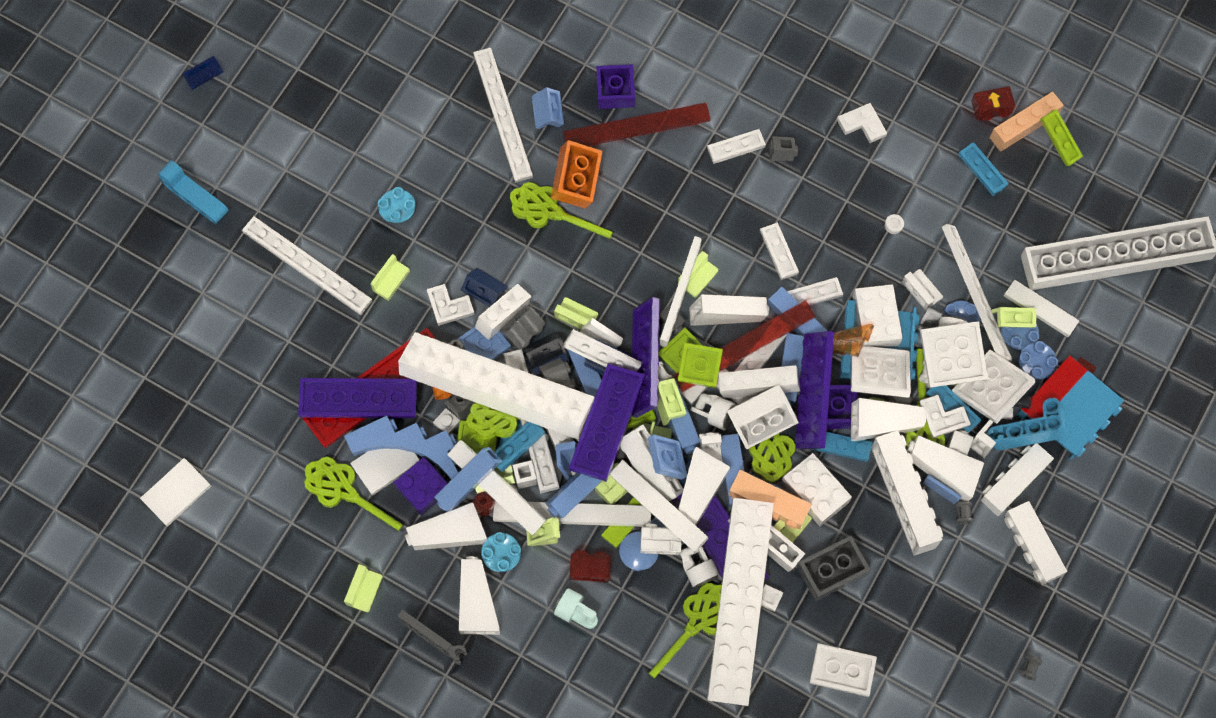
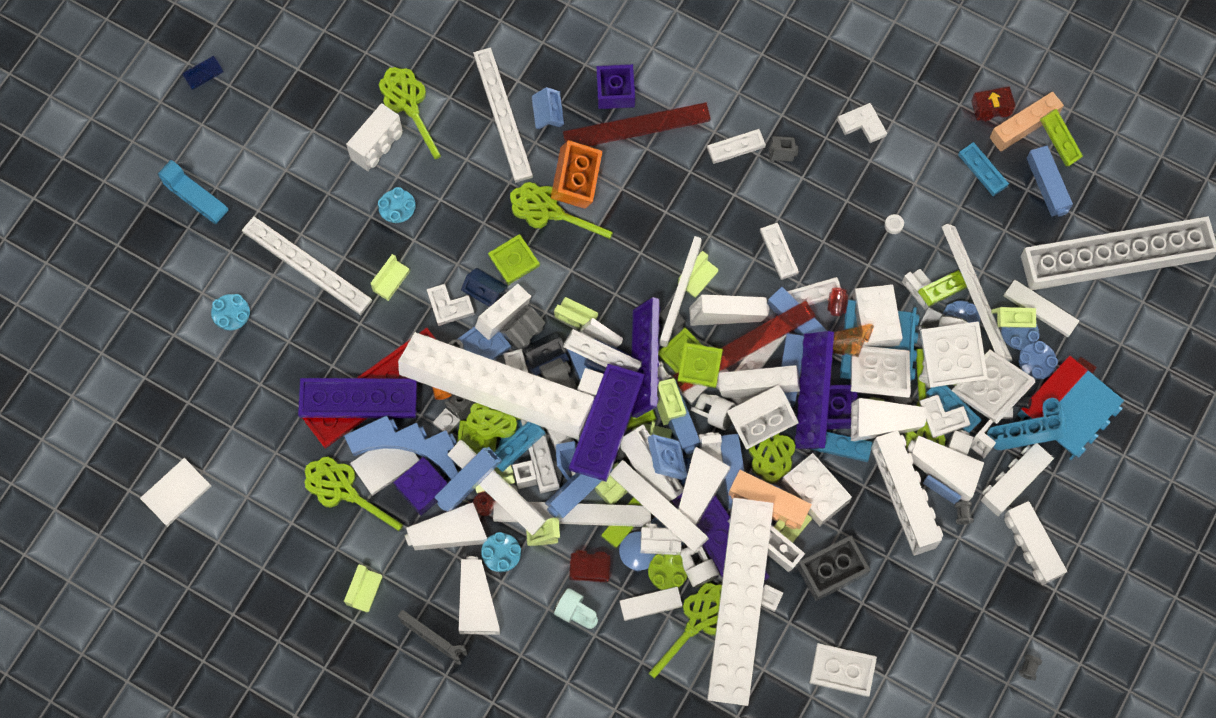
(230, 312): none -> medium azure dish
(375, 137): none -> white brick
(395, 77): none -> lime piece
(513, 259): none -> lime plate
(590, 382): none -> white brick
(650, 603): none -> white tile
(667, 571): none -> lime dish
(837, 301): none -> clear red brick
(943, 288): none -> lime tile
(1049, 181): none -> medium blue brick

